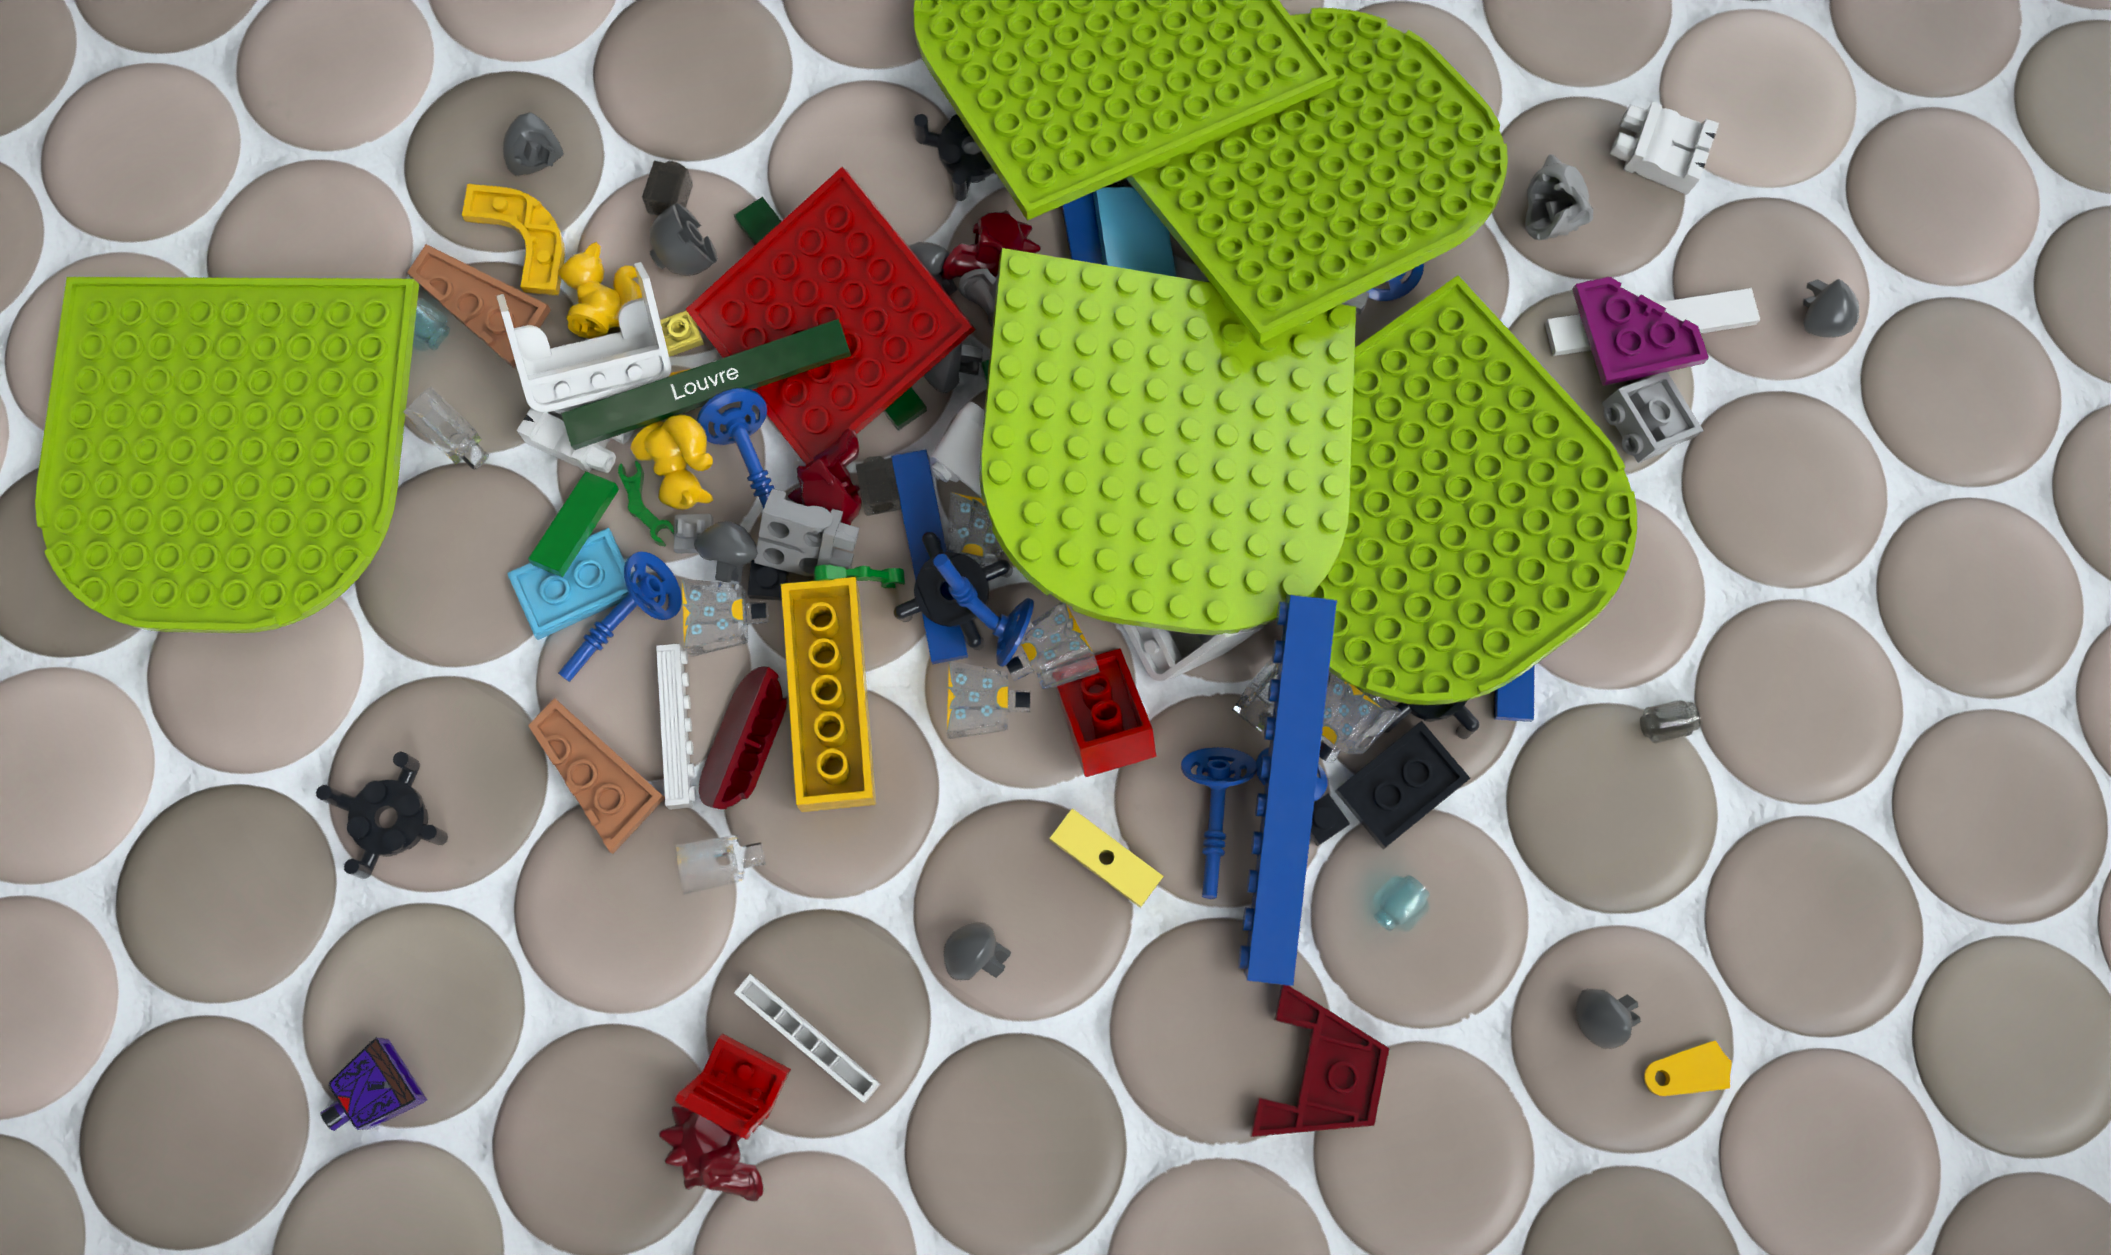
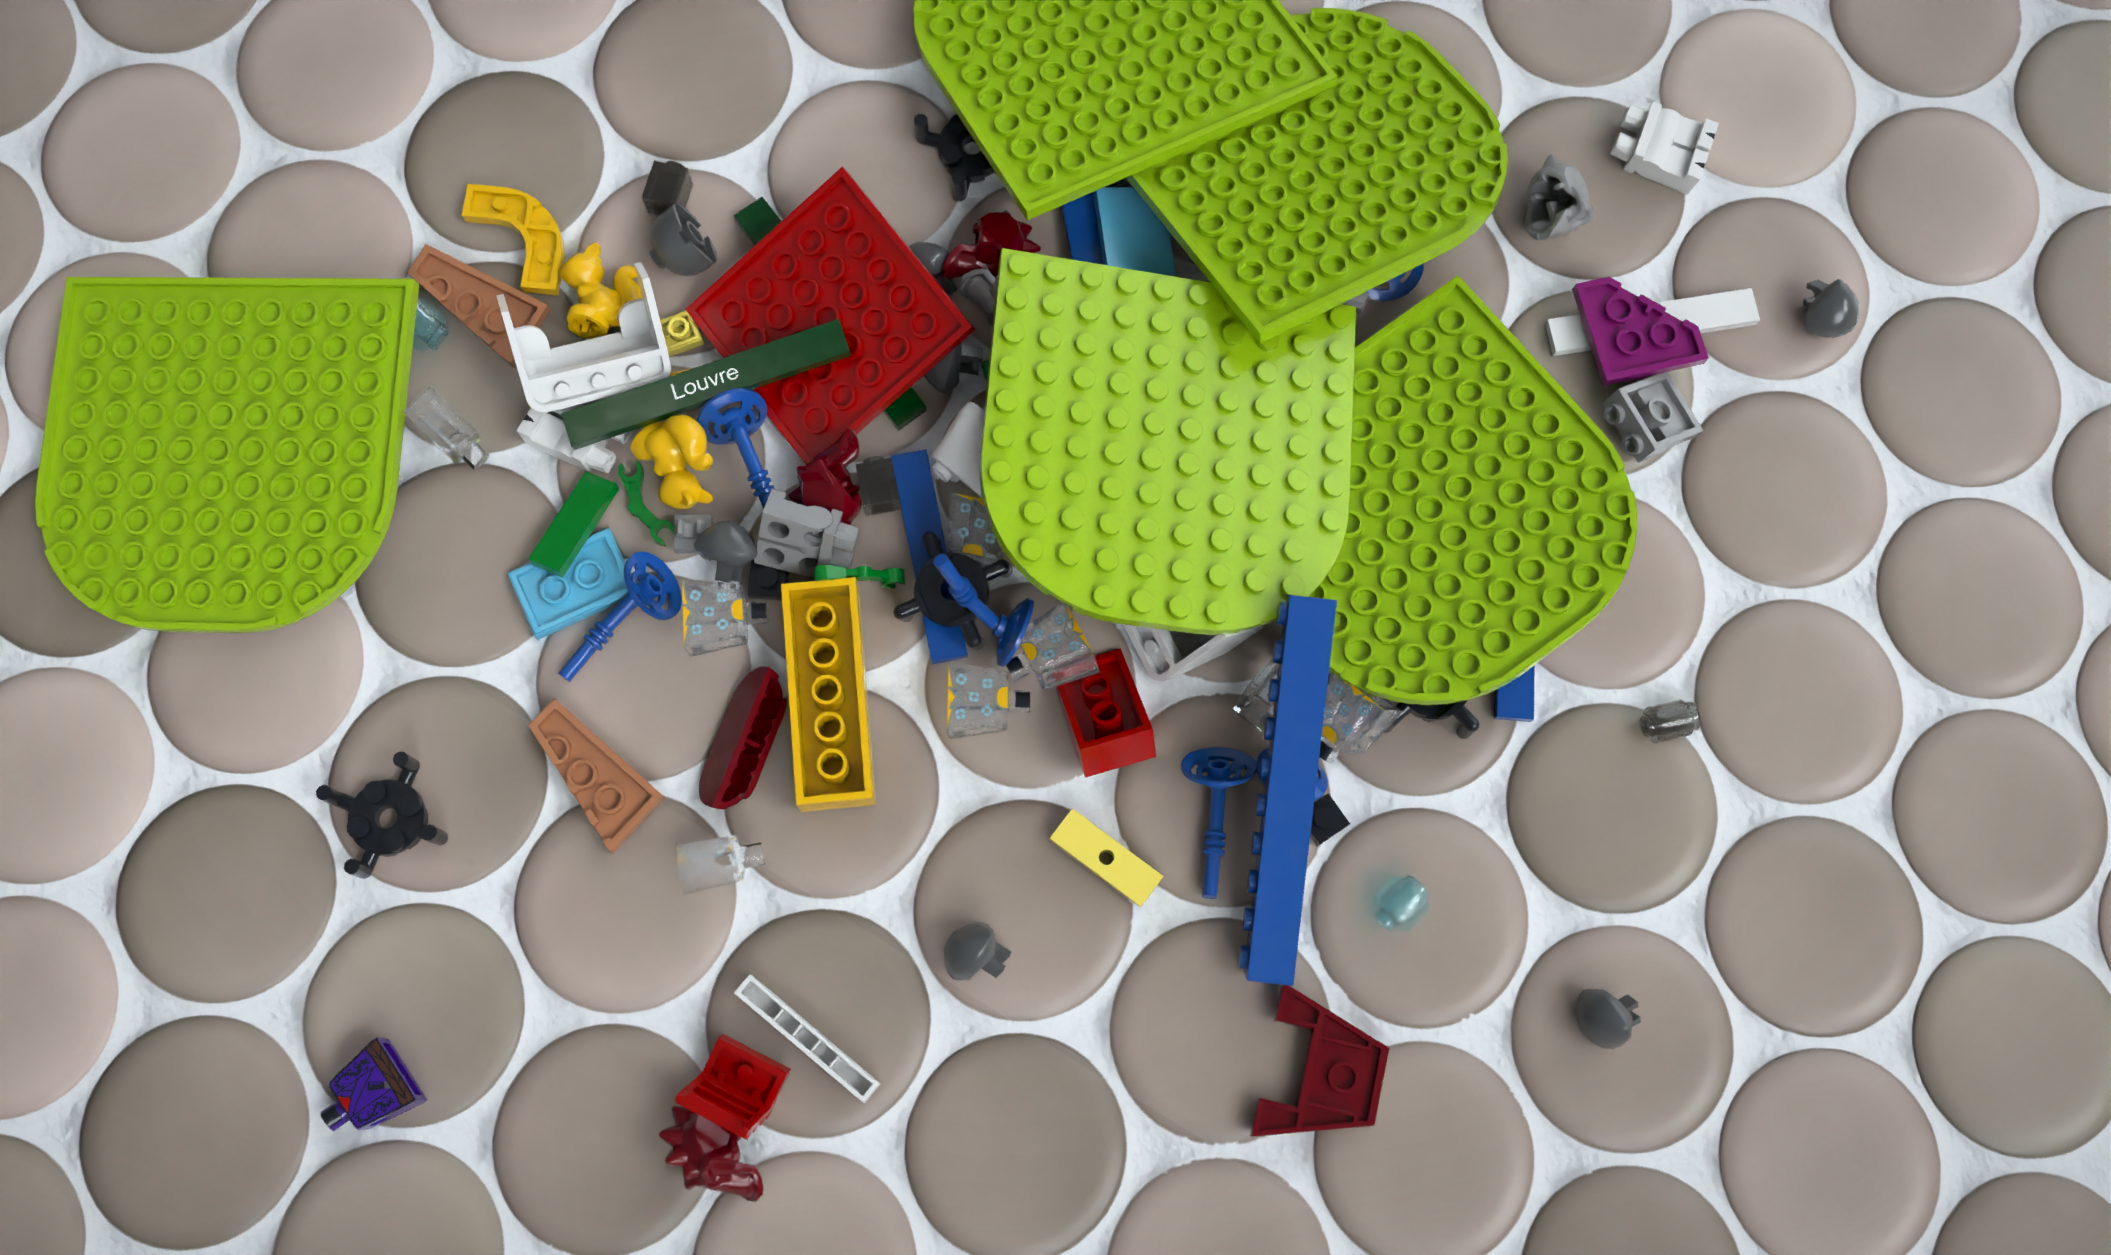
(530, 145): dark grey piece -> none
(675, 726): white piece -> none
(1402, 785): black plate -> none
(1691, 1071): yellow piece -> none

